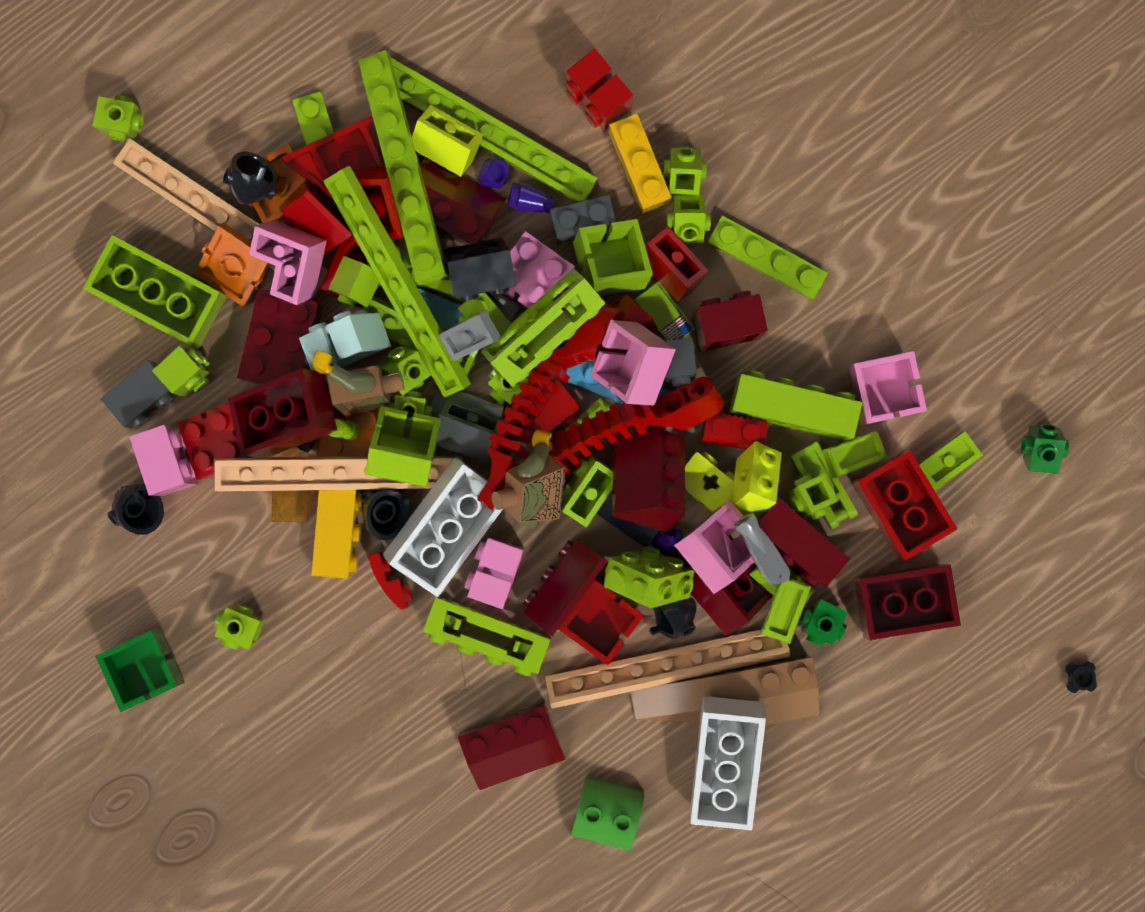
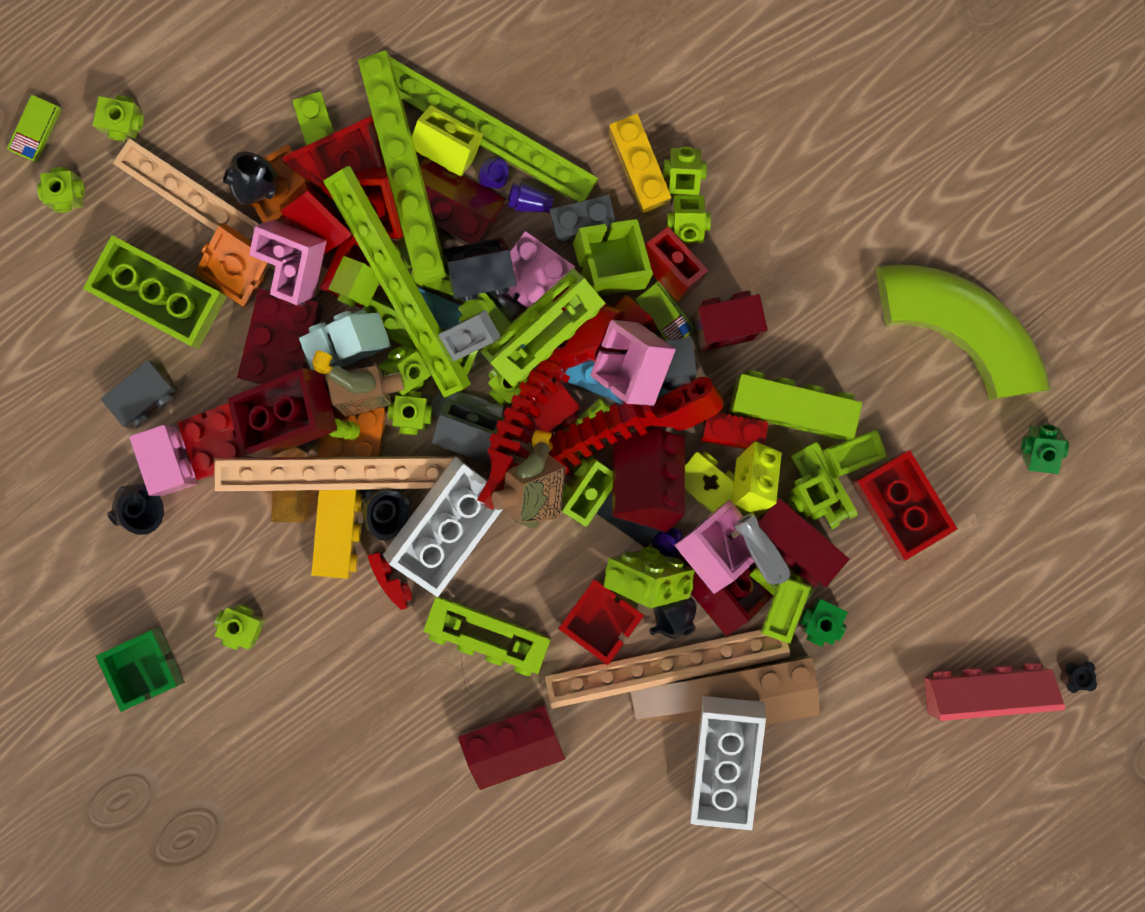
(34, 128): none -> lime tile
(68, 196): none -> lime brick
(184, 371): lime brick -> none
(399, 457): lime piece -> none
(495, 572): bright pink piece -> none
(563, 586): dark red slope -> none
(601, 98): red piece -> none
(607, 813): bright green brick -> none
(767, 258): lime plate -> none
(885, 388): bright pink piece -> none
(907, 601): dark red brick -> none
(950, 460): lime plate -> none
(970, 320): none -> lime brick
(992, 693): none -> coral slope

